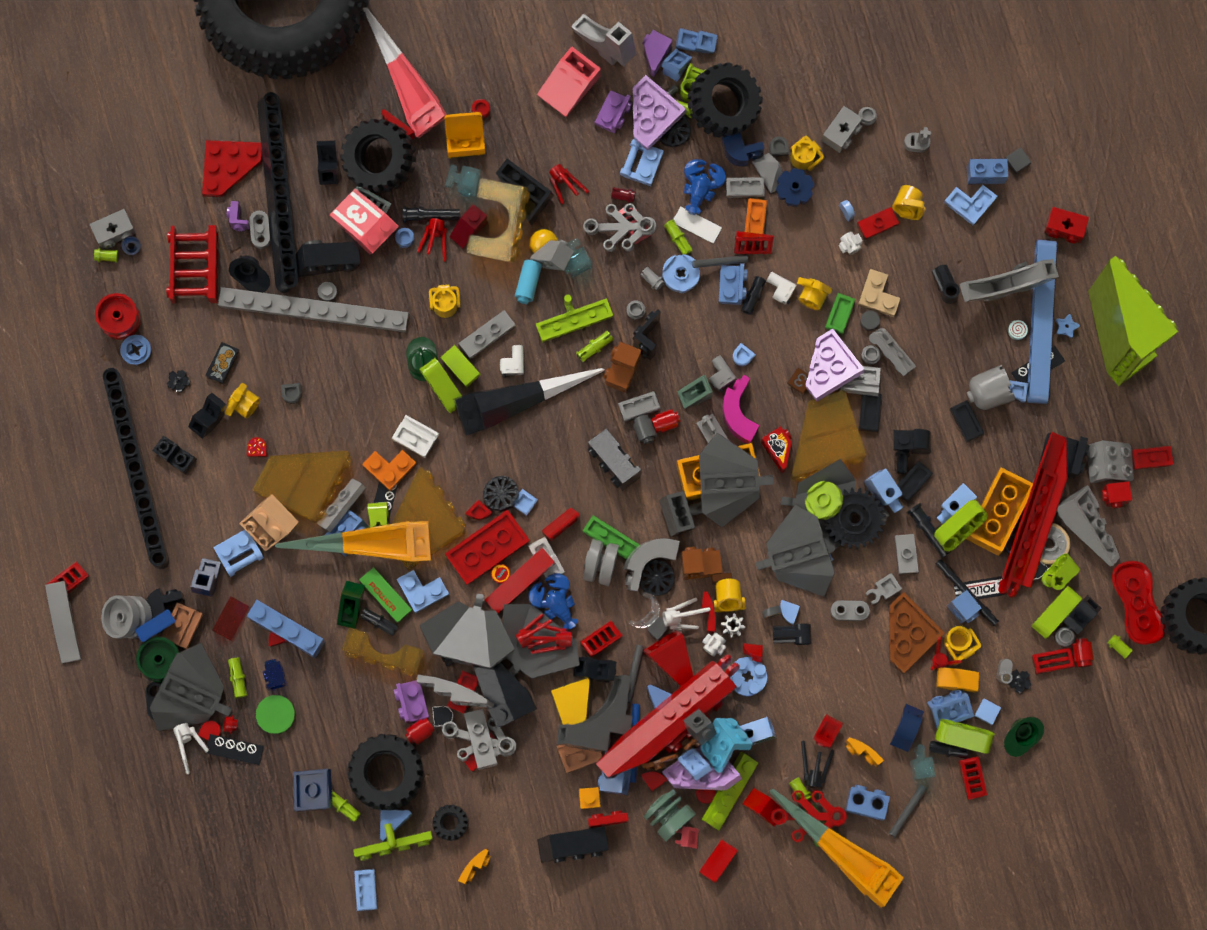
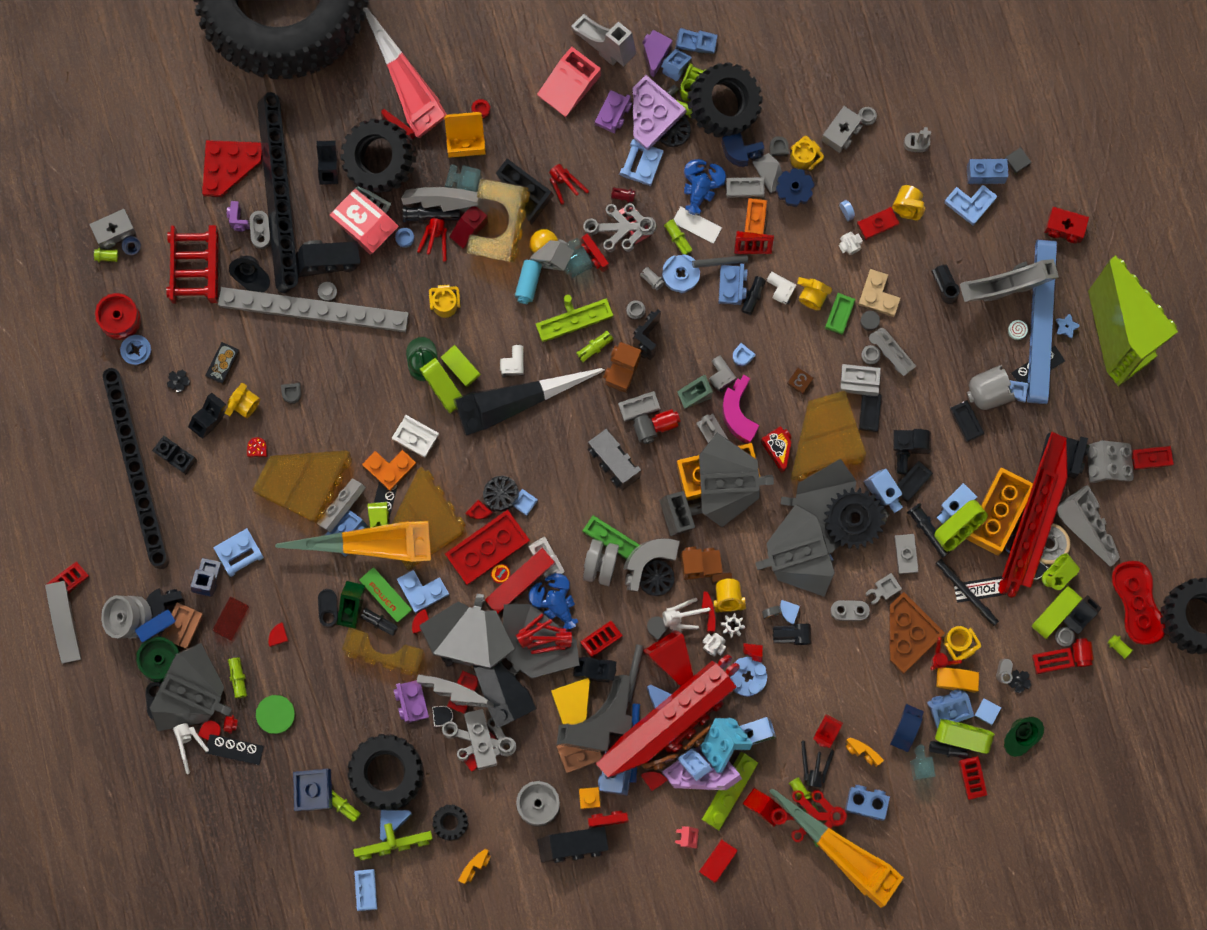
(269, 522): light nougat slope -> none
(274, 674): clear blue brick -> none
(286, 628): medium blue arch -> none
(327, 604): none -> black piece
(419, 731): red brick -> none
(420, 618): none -> red tile
(446, 197): none -> light grey slope
(487, 334): light grey plate -> none
(538, 815): none -> light grey wheel
(560, 524): red slope -> none
(598, 259): none -> red plate
(655, 613): clear helmet -> none
(669, 815): sand green wheel -> none
(700, 727): dark grey brick -> none
(705, 796): red tile -> none
(824, 500): lime tile -> none
(831, 366): plate -> none
(907, 811): dark grey bar -> none
(964, 607): medium blue brick -> none
(1116, 494): red brick -> none

